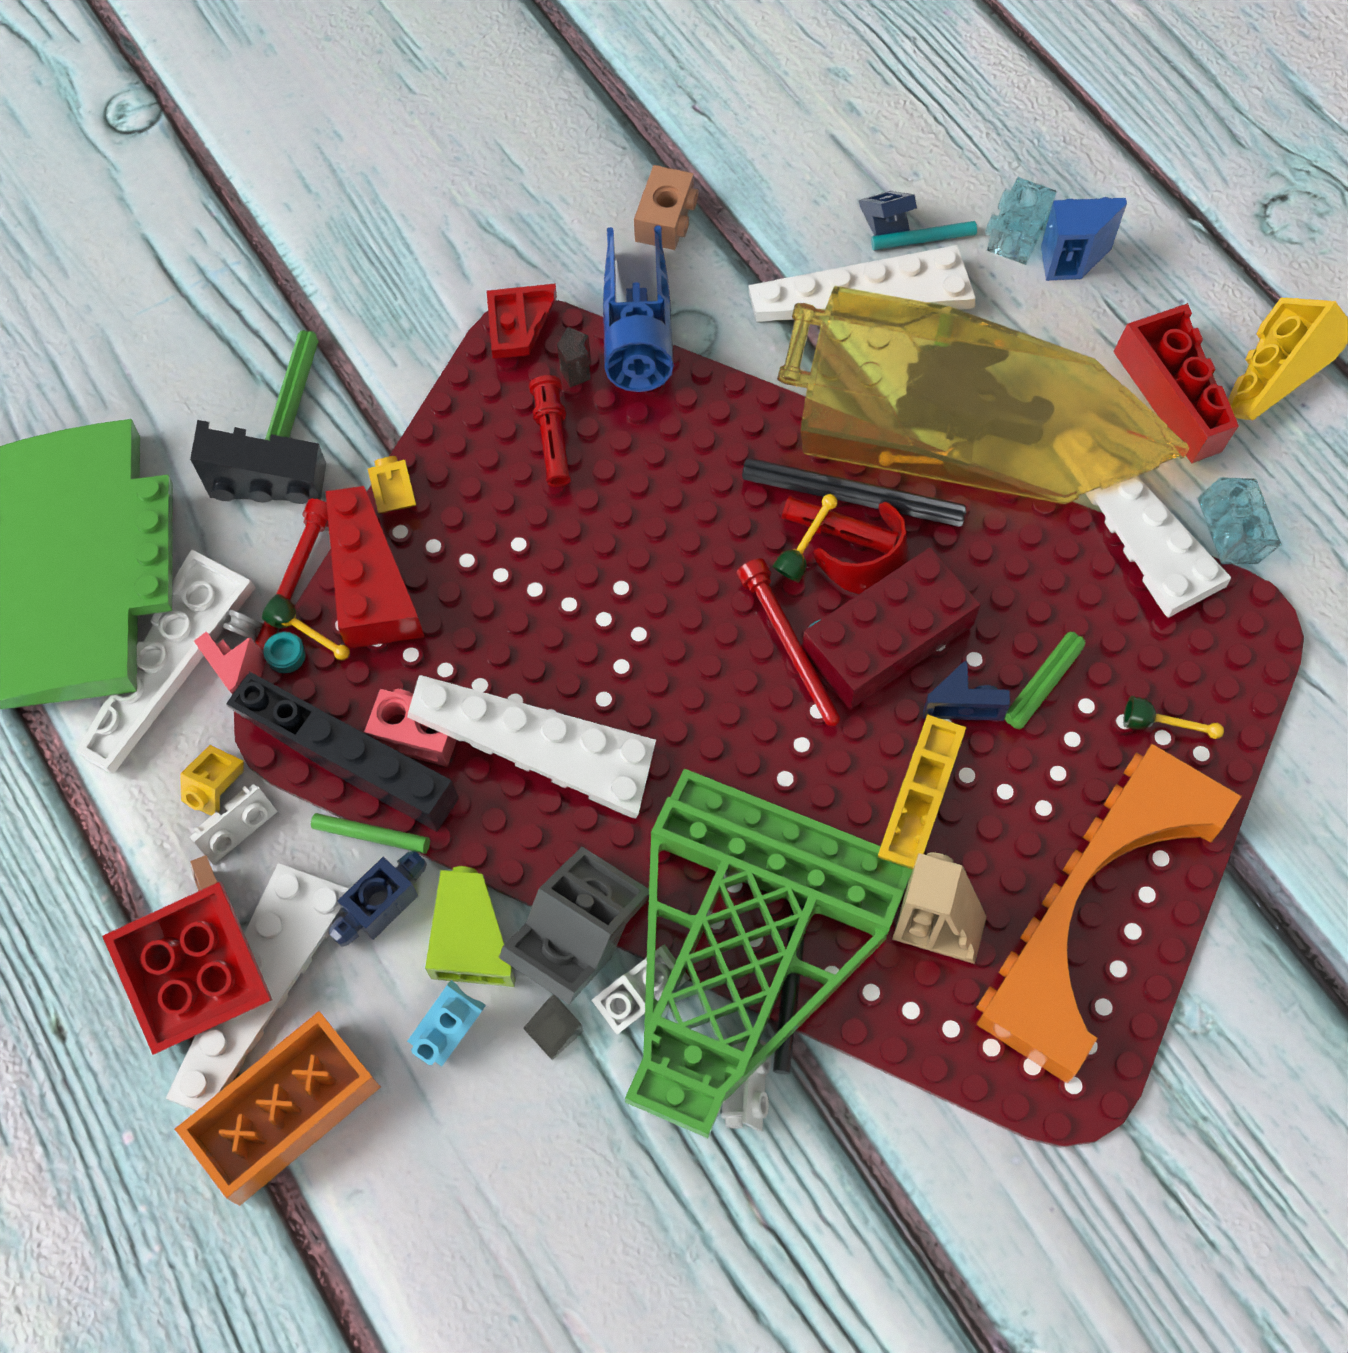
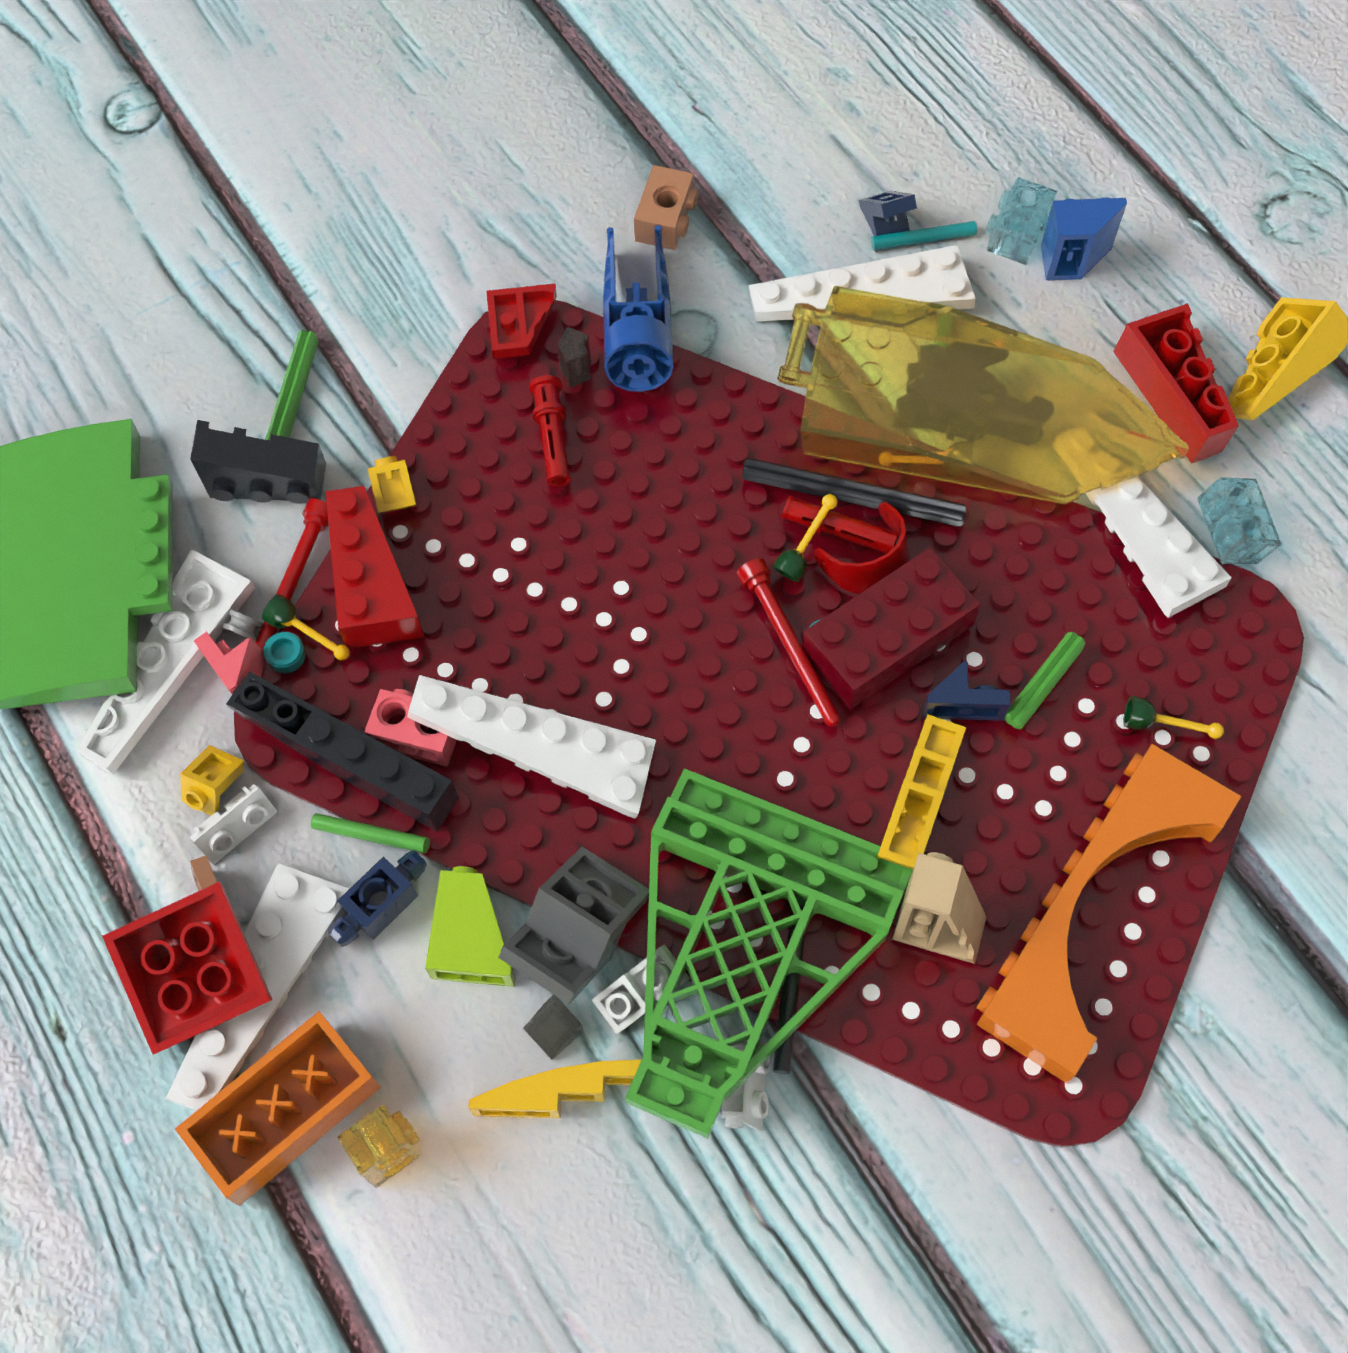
(380, 1145): none -> clear yellow brick
(445, 1025): medium azure hips -> none
(542, 1093): none -> yellow slope

